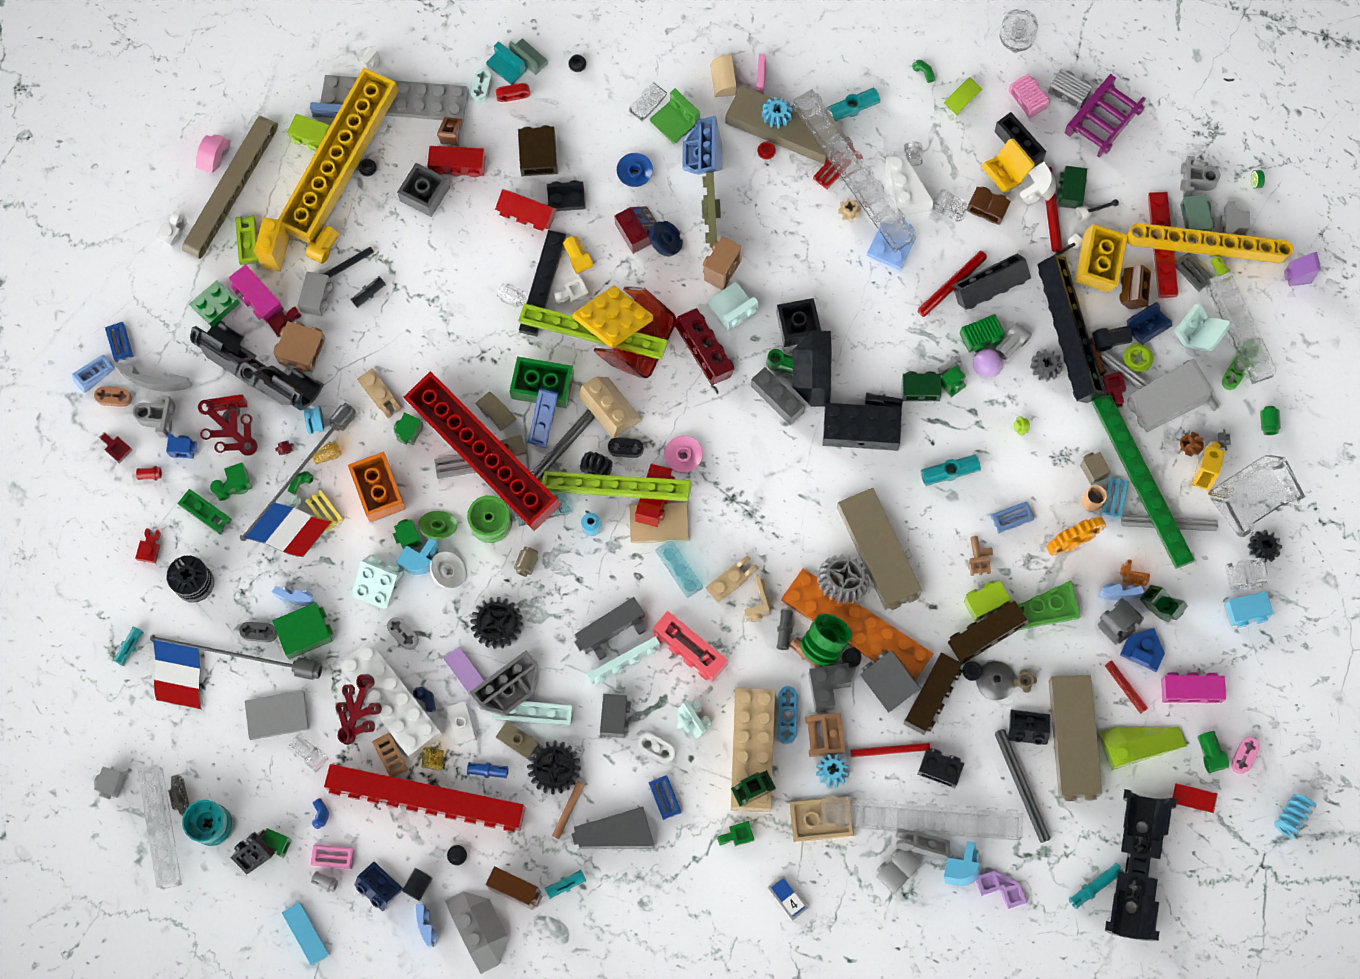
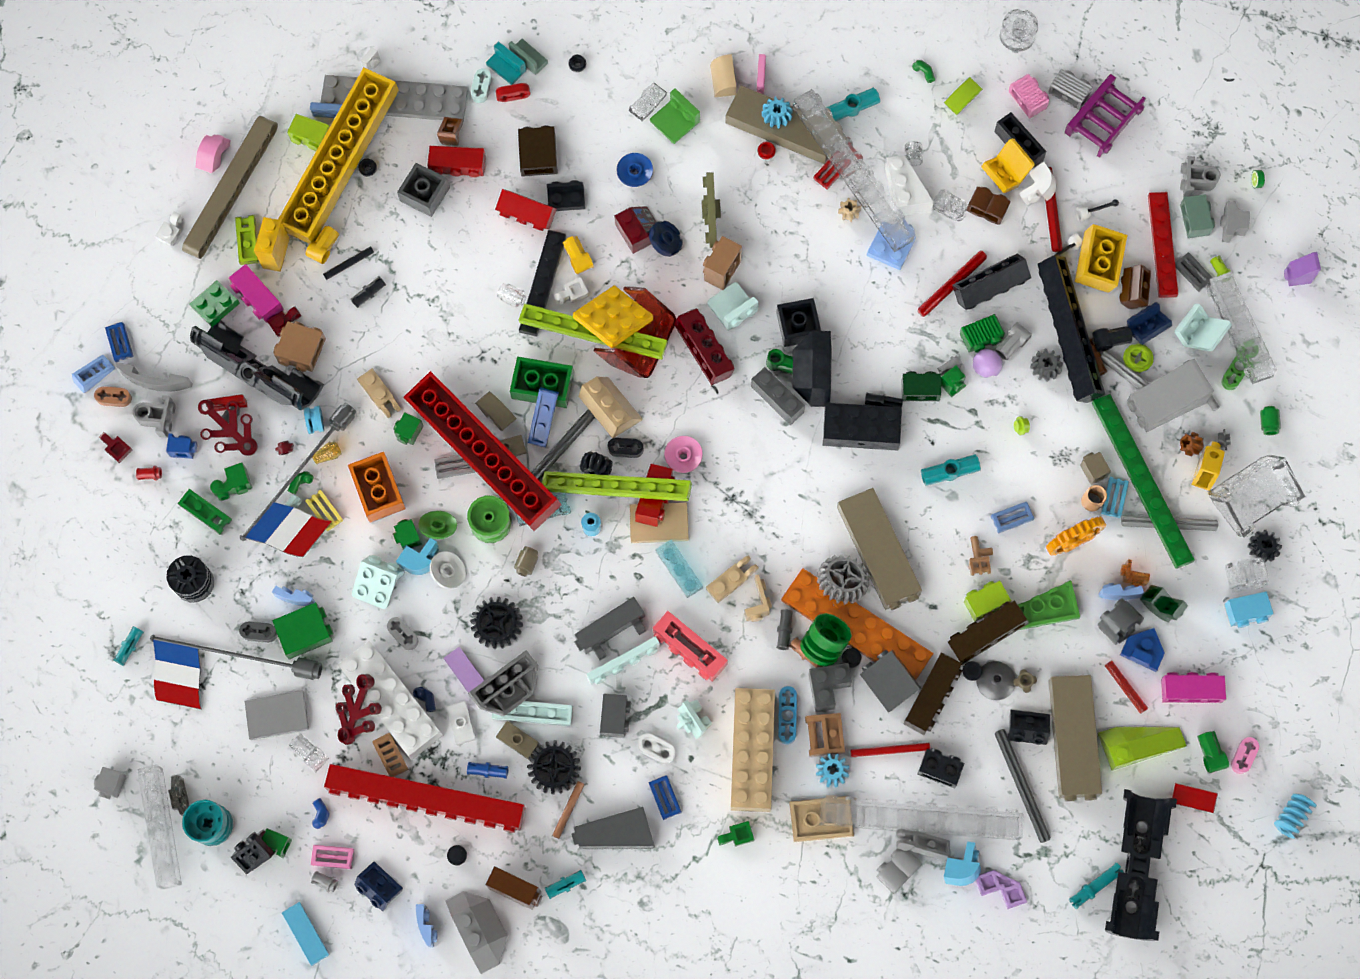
(148, 549): red plate -> none
(315, 293): light grey brick -> none
(417, 884): black piece -> none
(432, 758): clear yellow plate -> none
(703, 148): medium blue wedge -> none
(753, 788): dark green brick -> none
(788, 897): tile -> none
(1072, 187): dark green brick -> none
(1115, 385): dark red plate -> none
(1217, 240): yellow beam -> none

